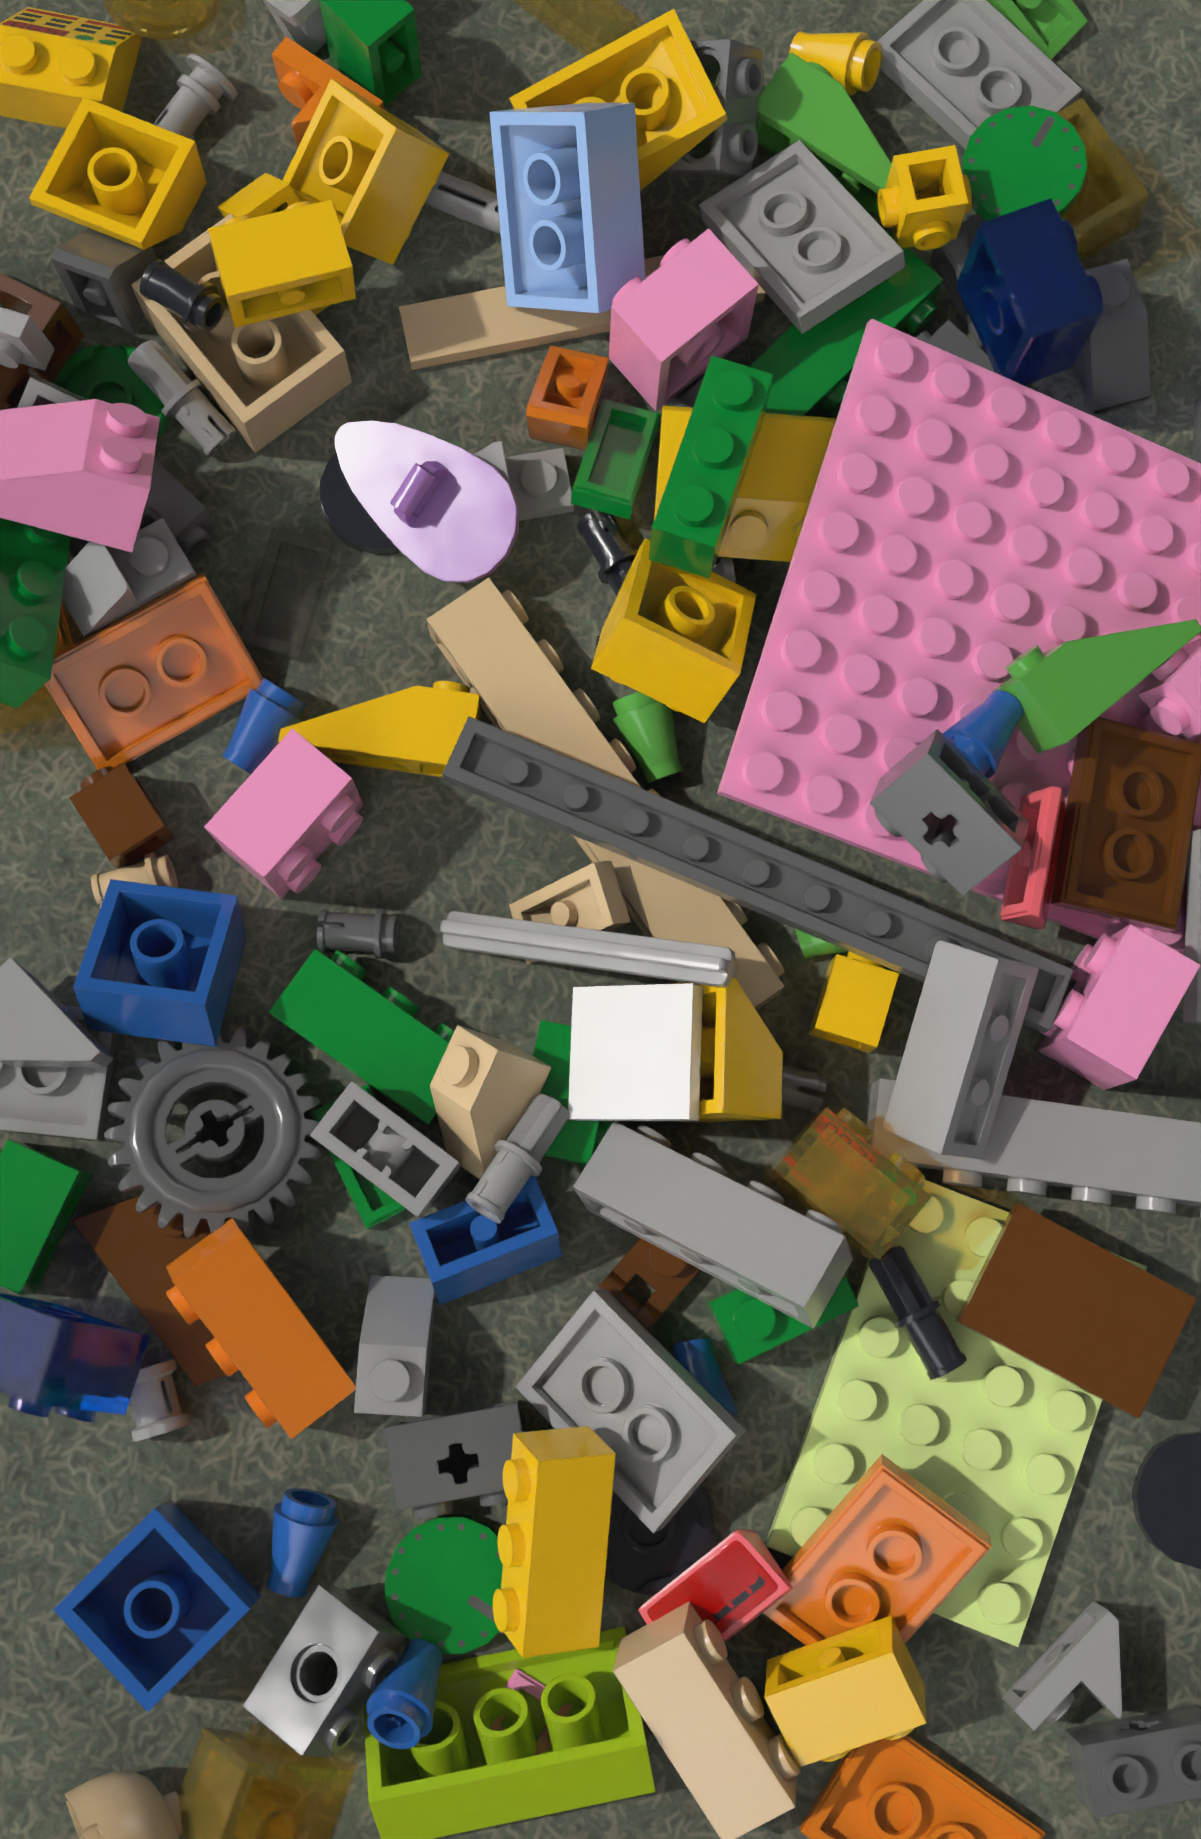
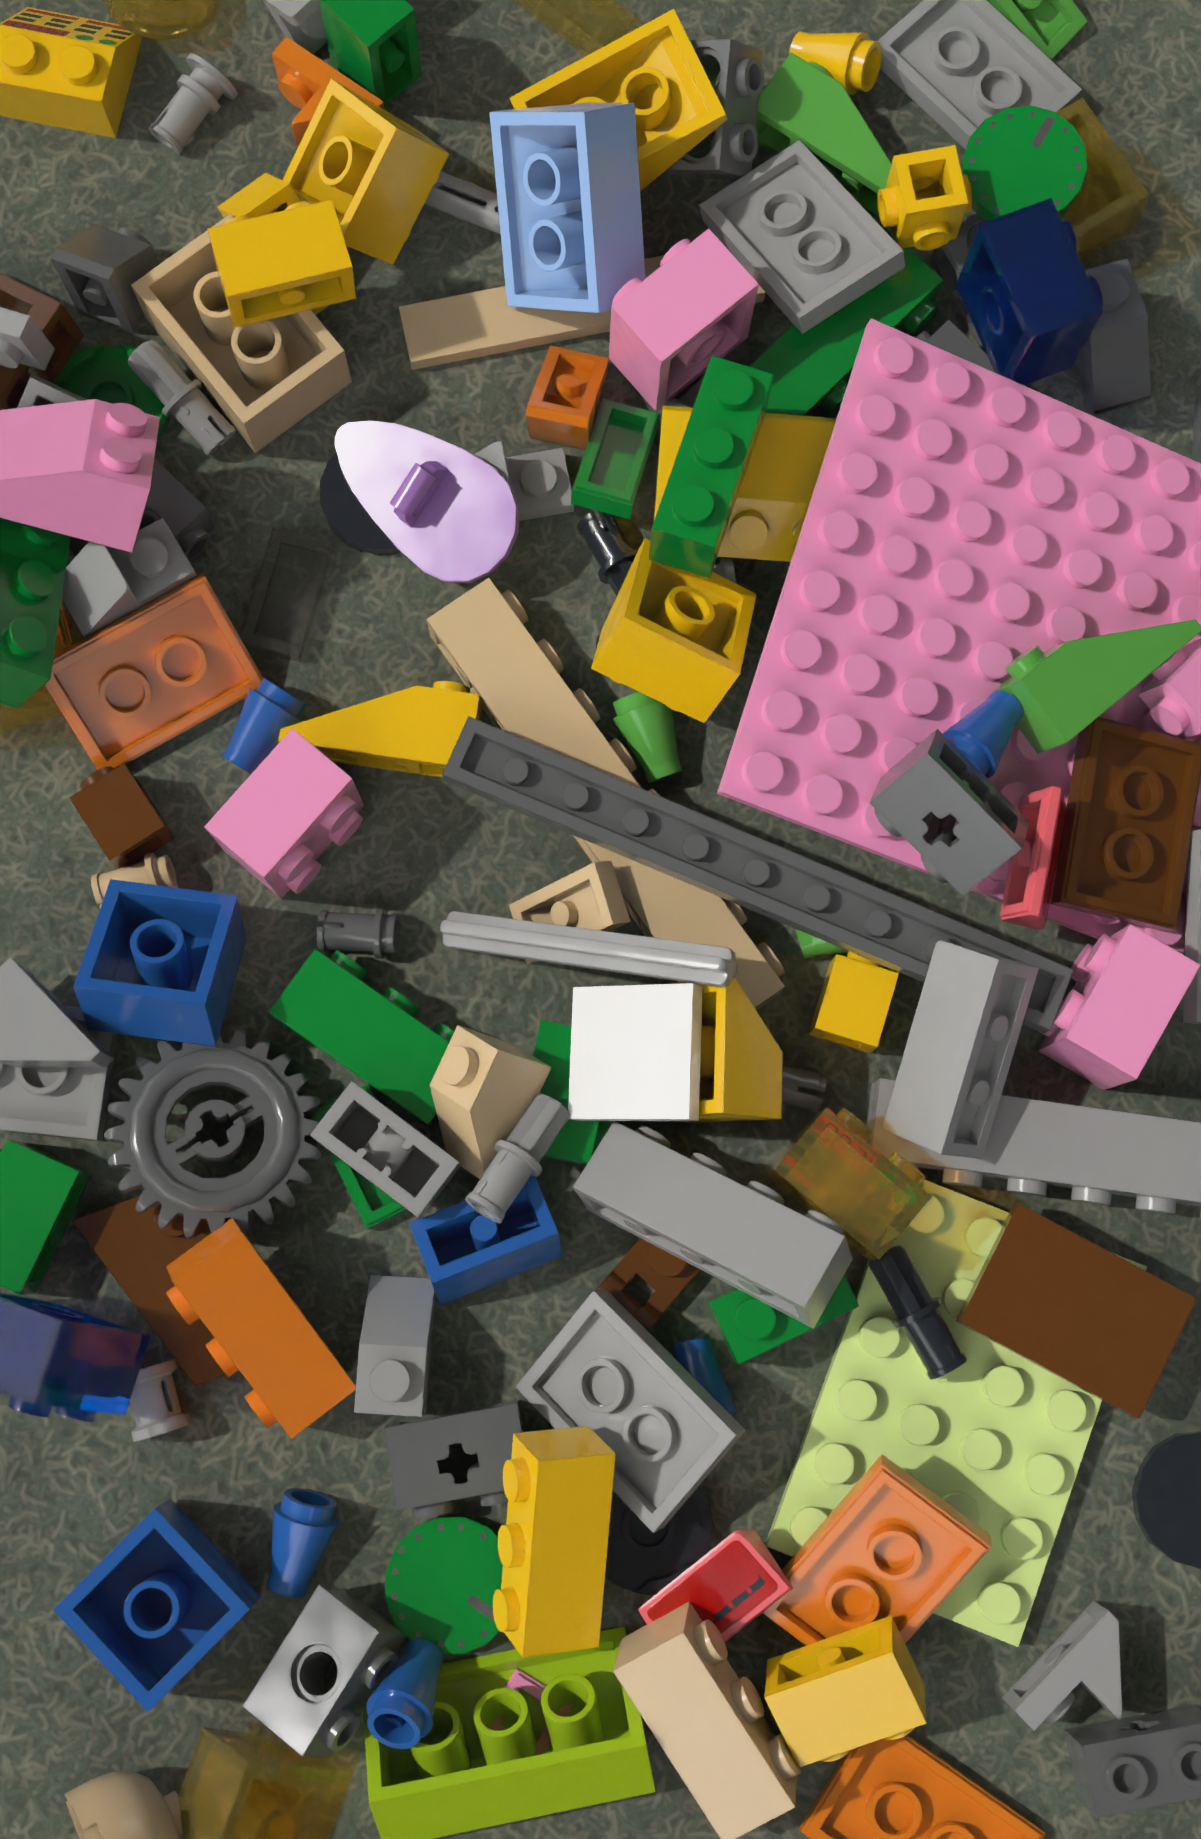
(121, 176): yellow slope -> none
(193, 302): black pin -> none

